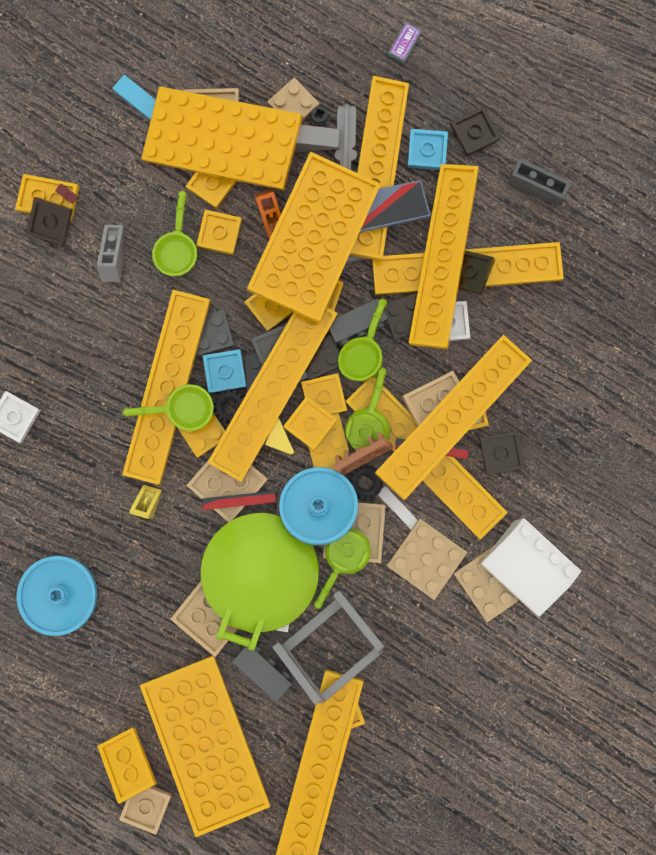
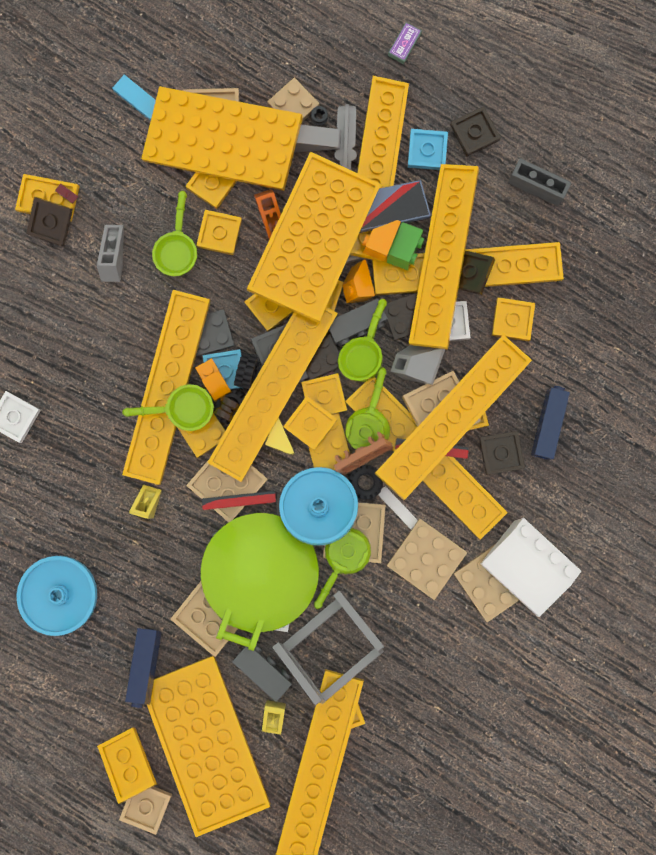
(143, 667): none -> dark blue brick
(213, 379): none -> light orange slope
(226, 408): none -> dark brown wheel
(246, 370): none -> black tyre
(273, 717): none -> light yellow slope
(358, 284): none -> light orange slope
(380, 240): none -> light orange slope
(405, 246): none -> bright green brick
(418, 363): none -> light grey slope
(513, 319): none -> yellow plate
(550, 423): none -> dark blue brick

